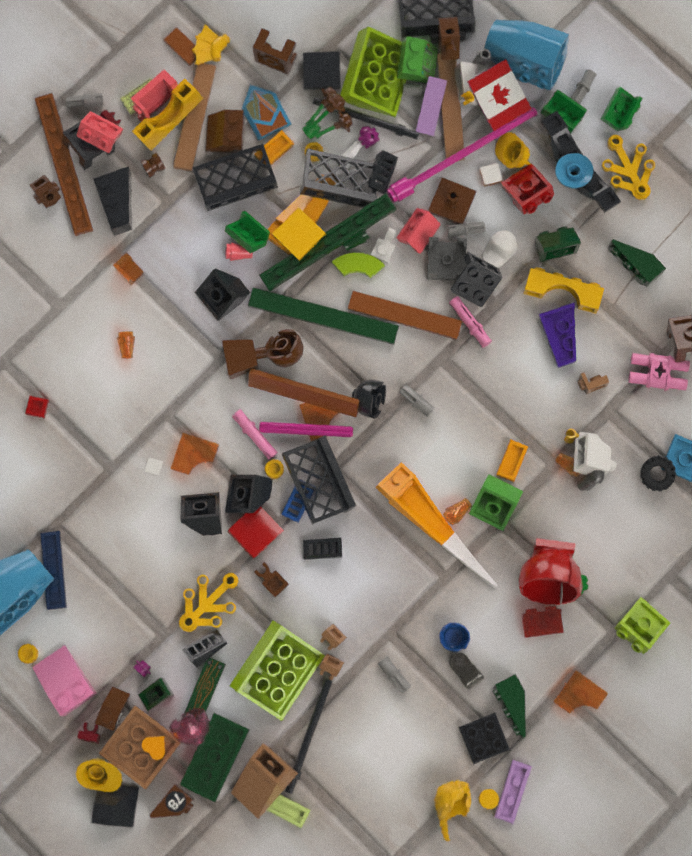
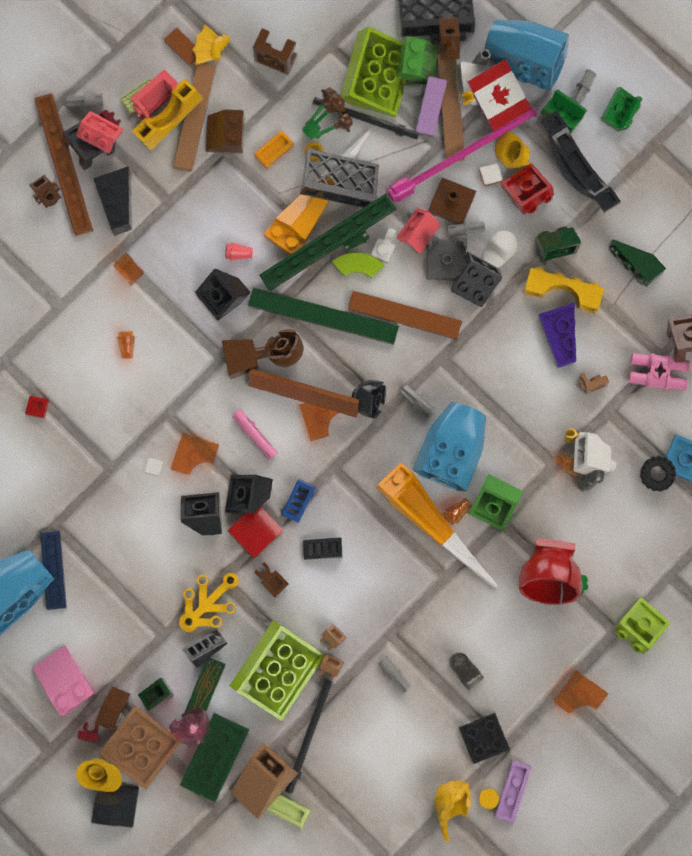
(28, 653): yellow tile -> none
(142, 668): magenta plate -> none
(152, 165): reddish brown wheel -> none
(154, 746): light orange tile -> none
(173, 804): reddish brown slope -> none
(239, 192): black fence -> none
(248, 232): green bracket -> none
(264, 112): tile -> none
(274, 469): yellow tile -> none
(298, 234): yellow tile -> none
(306, 429): dark pink axle -> none
(321, 70): black tile -> none
(334, 475): black fence -> none
(365, 136): magenta animal -> none
(387, 161): black slope -> none
(452, 447): none -> dark azure animal
(454, 637): blue hair -> none
(475, 328): bright pink pin -> none
(512, 460): light orange tile -> none
(513, 698): dark green slope -> none
(542, 622): clear red bracket -> none
(574, 163): dark azure dish -> none
(629, 170): yellow plant -> none

